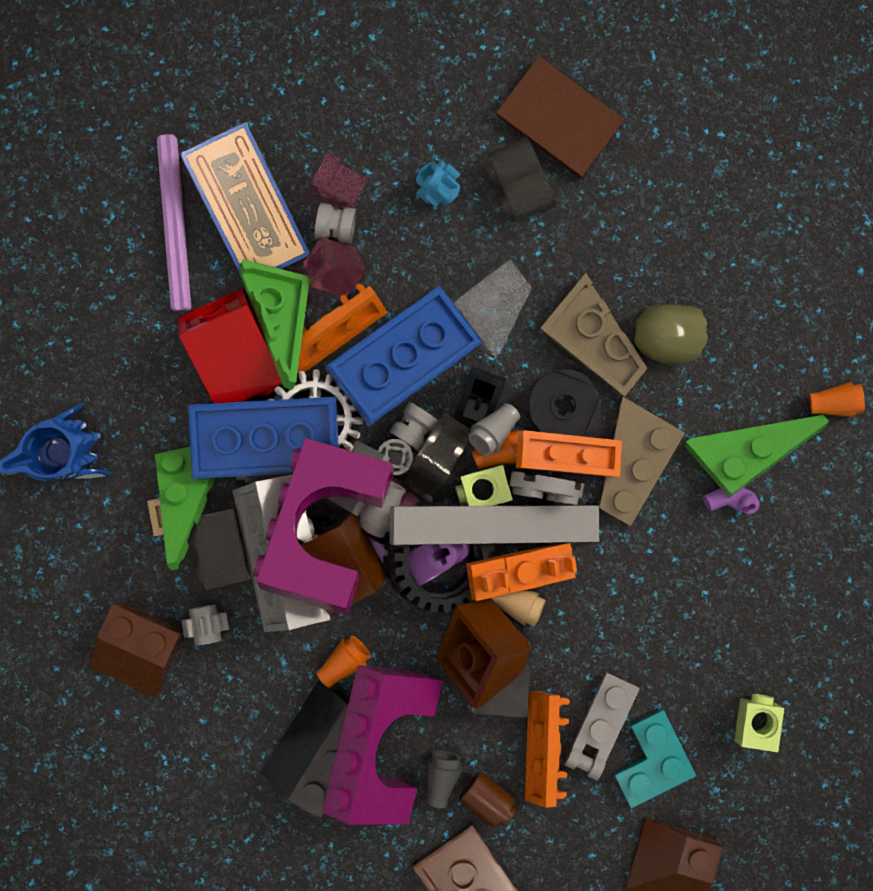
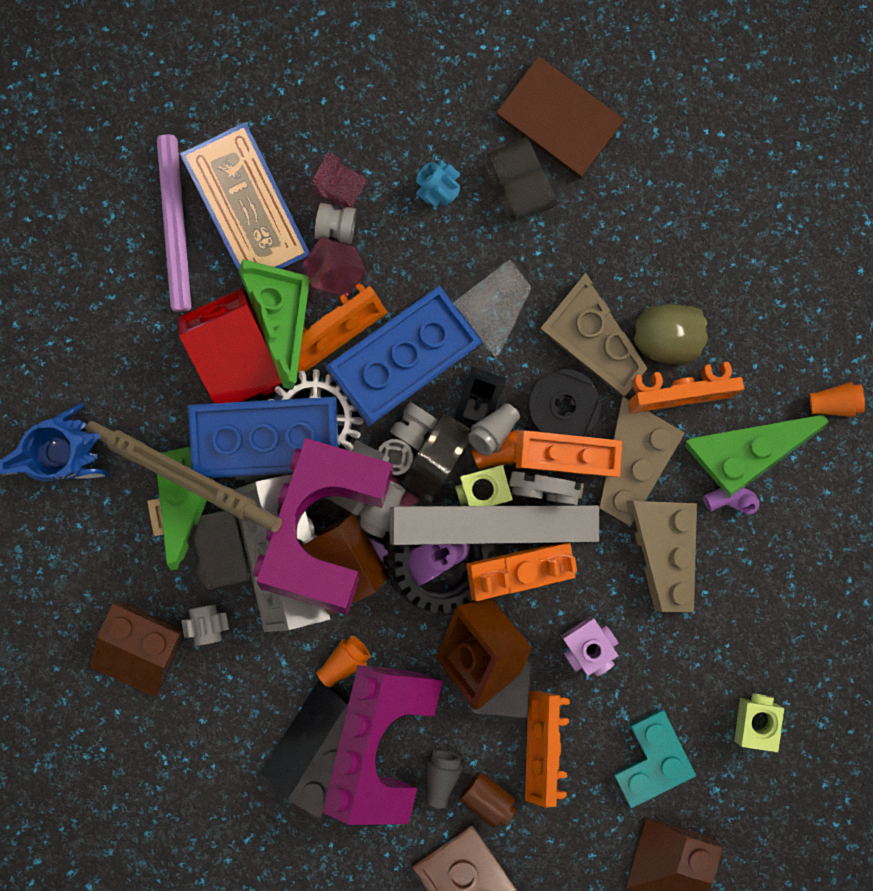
(221, 496): none -> dark tan axle
(522, 606): tan cone -> none
(581, 637): none -> lavender brick
(601, 724): light grey plate -> none
(669, 550): none -> dark tan wing
(685, 390): none -> orange plate

